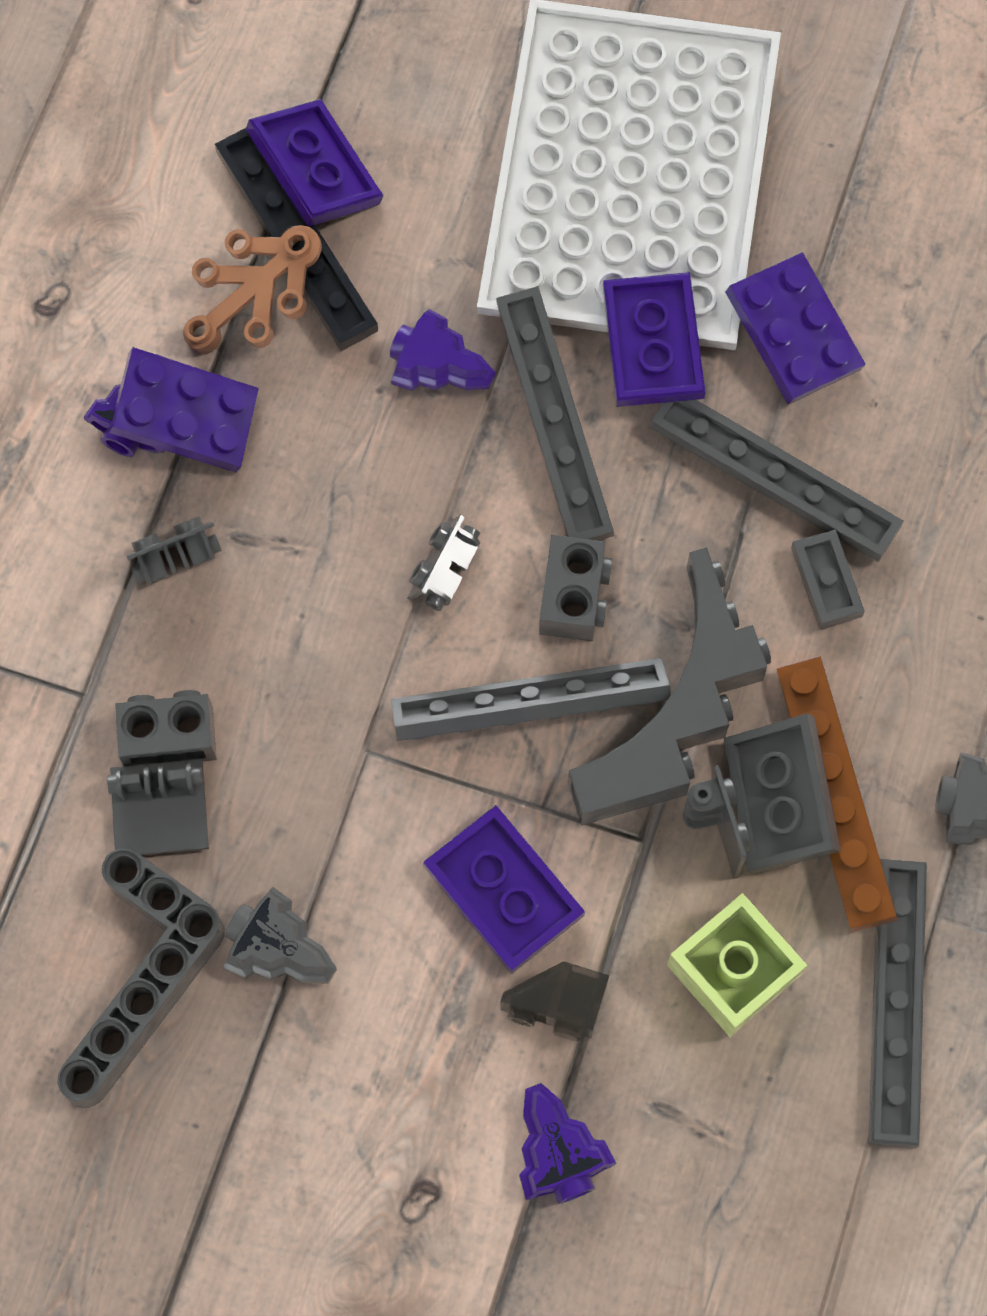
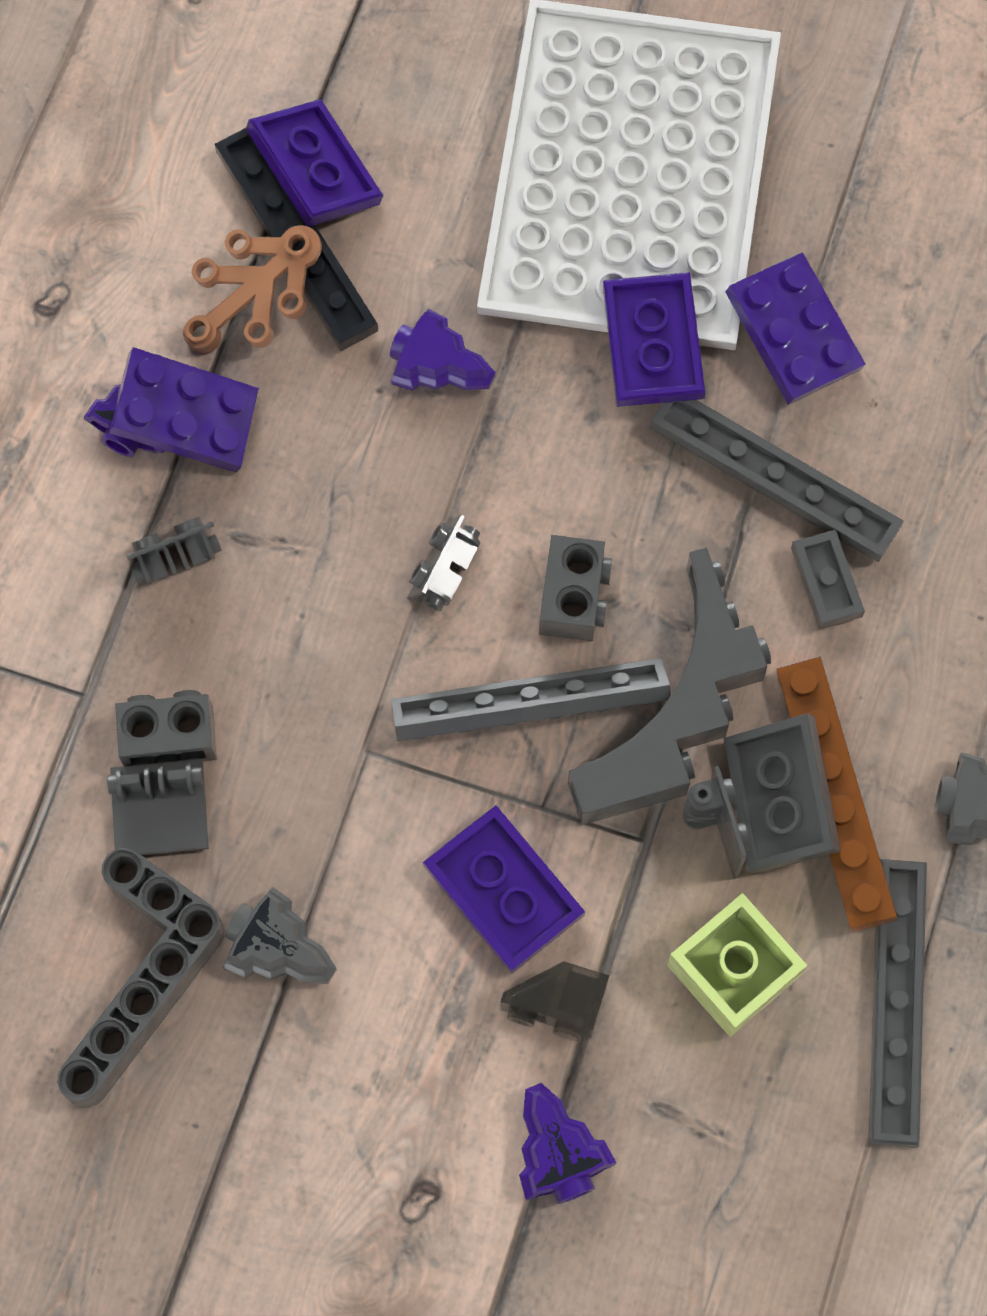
(554, 415): dark grey plate -> none

